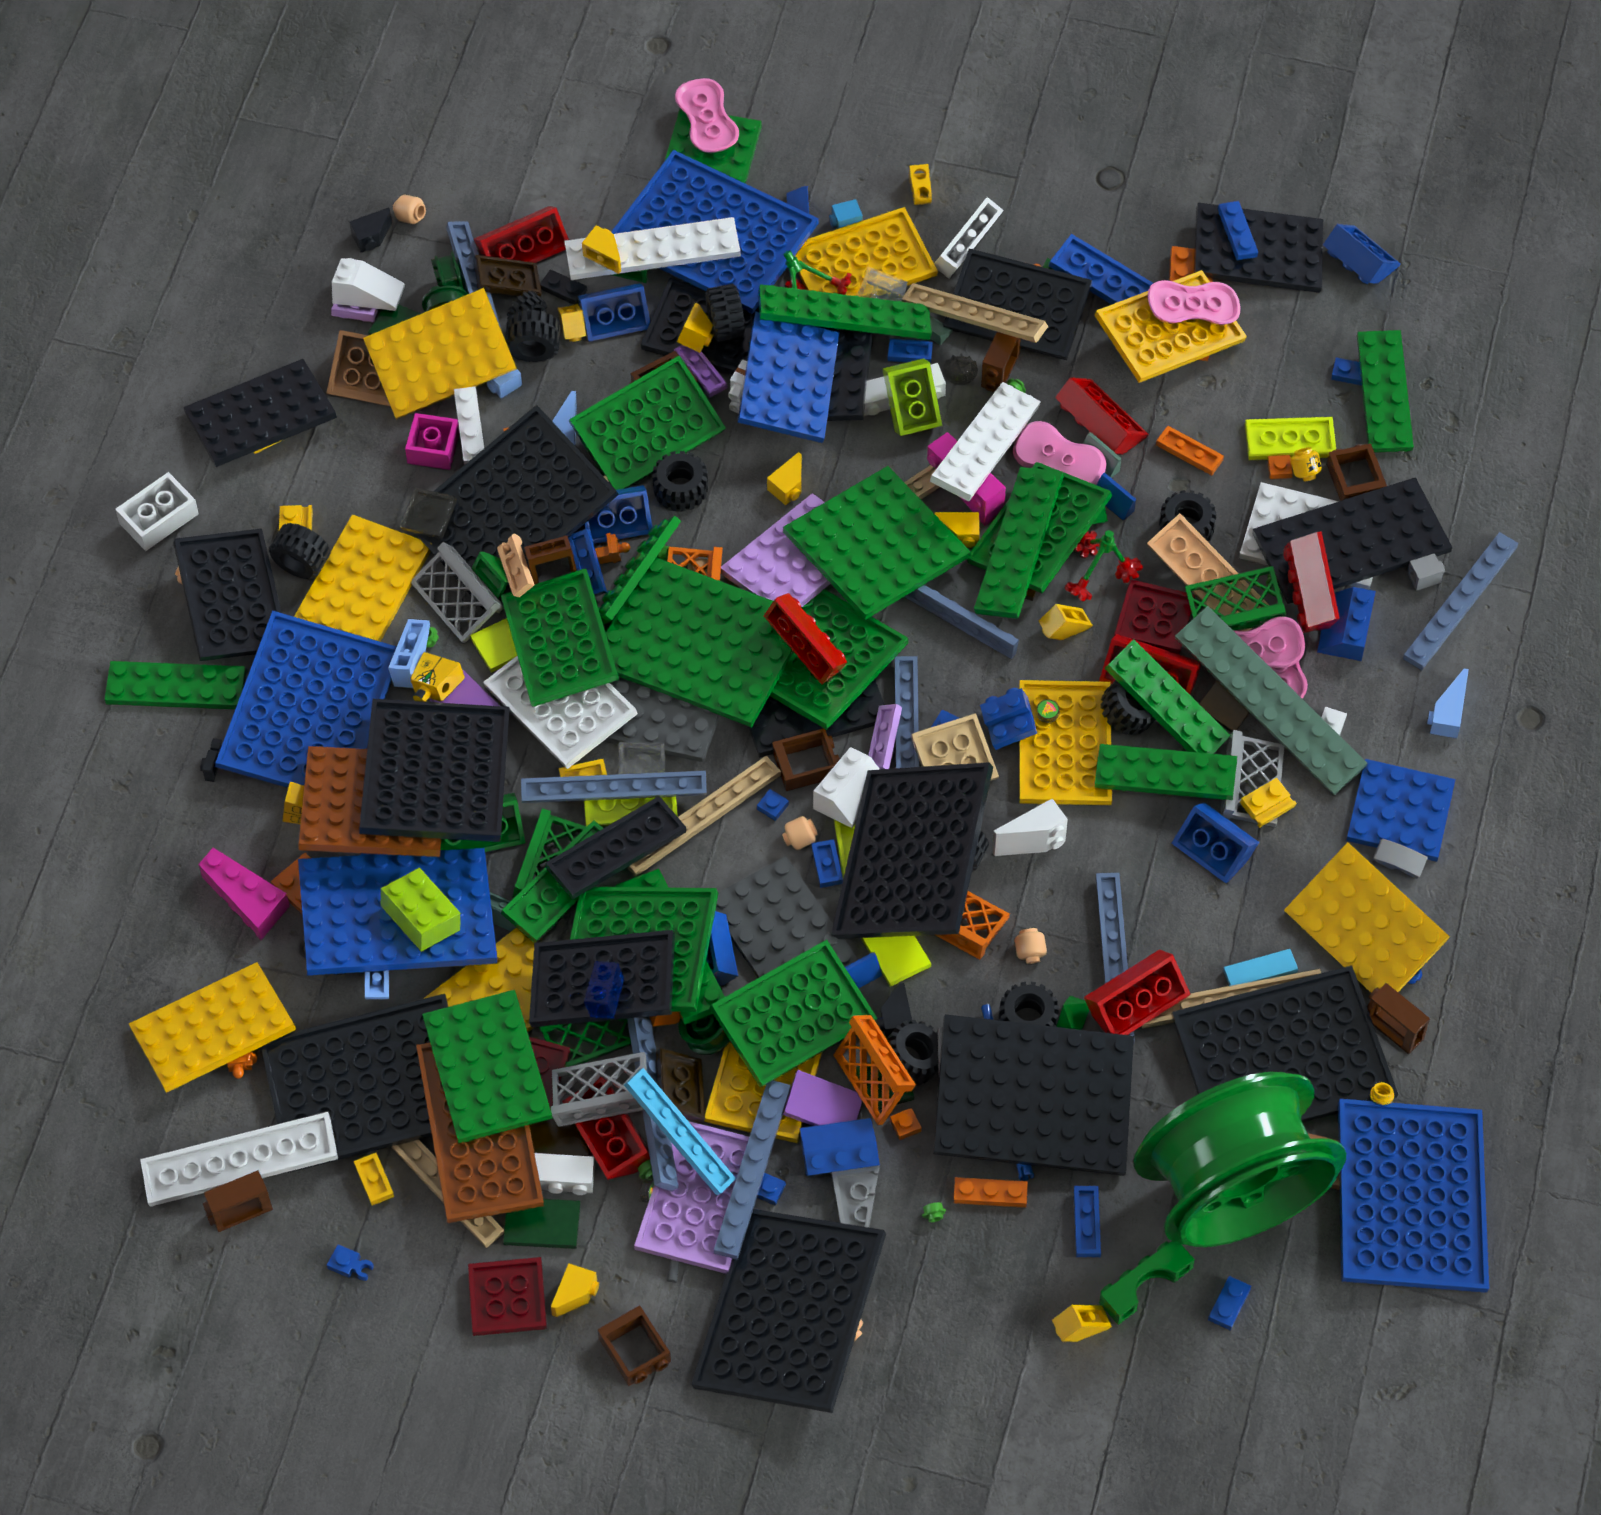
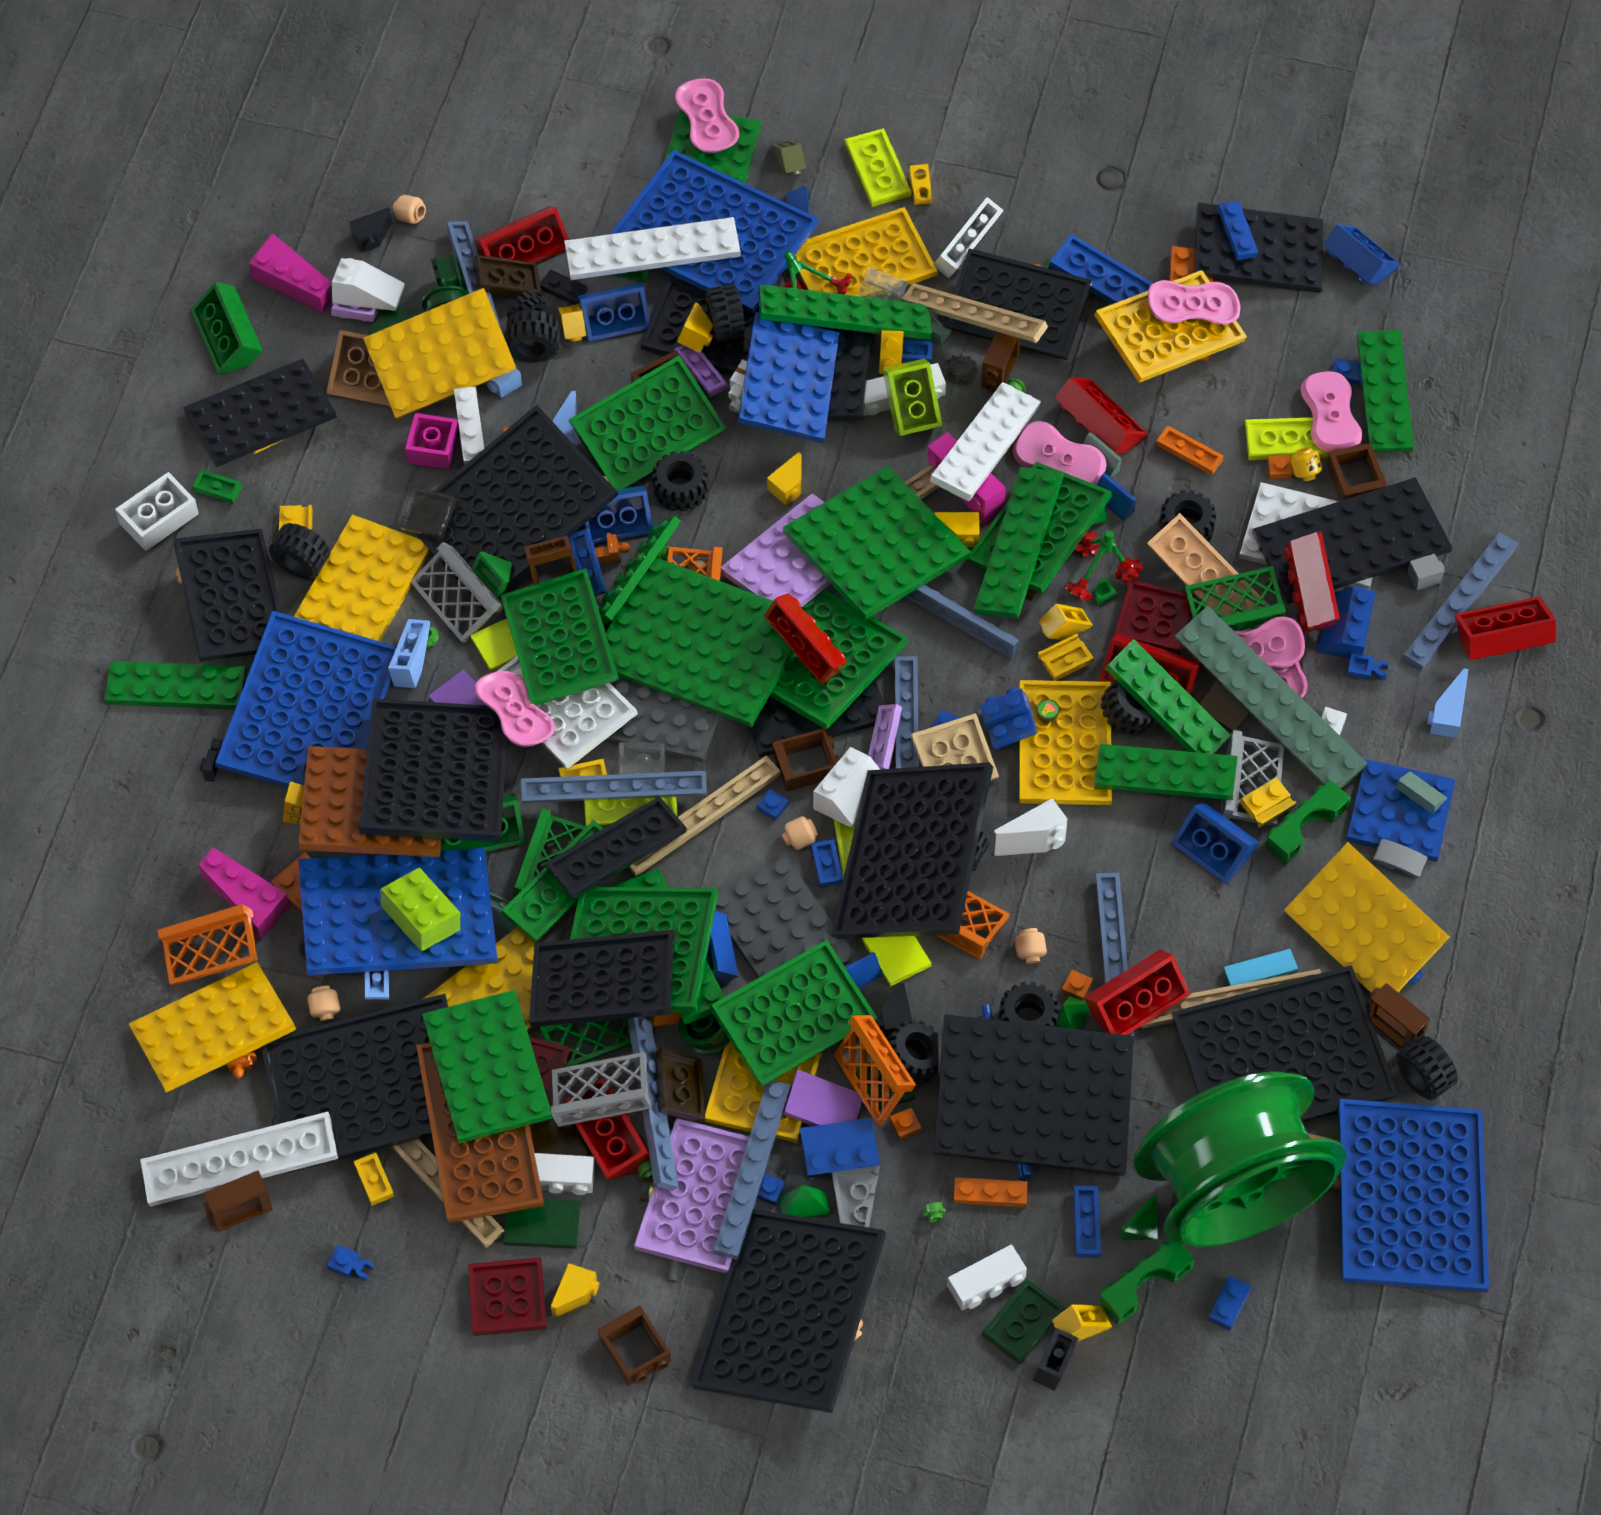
(208, 925): none -> orange fence
(217, 486): none -> green plate
(226, 328): none -> green slope
(290, 274): none -> dark pink wedge
(323, 1003): none -> light nougat head
(435, 677): yellow torso -> none
(515, 566): light nougat plate -> none
(520, 720): none -> bright pink plate
(602, 248): yellow slope -> none
(604, 989): clear blue brick -> none
(679, 1131): medium azure plate -> none
(789, 156): none -> olive slope
(805, 1202): none -> green slope
(845, 214): dark azure brick -> none
(877, 167): none -> neon yellow tile
(891, 349): none -> yellow plate
(987, 1278): none -> white brick
(1023, 1321): none -> dark green tile
(1055, 1359): none -> black slope
(1065, 657): none -> yellow plate
(1077, 985): none -> orange plate
(1104, 592): none -> green tile
(1143, 1223): none -> green slope
(1326, 804): none -> green arch
(1329, 400): none -> bright pink plate
(1363, 666): none -> blue plate
(1382, 1093): yellow plate -> none
(1420, 792): none -> sand green slope
(1426, 1067): none -> black tyre
(1506, 628): none -> red slope

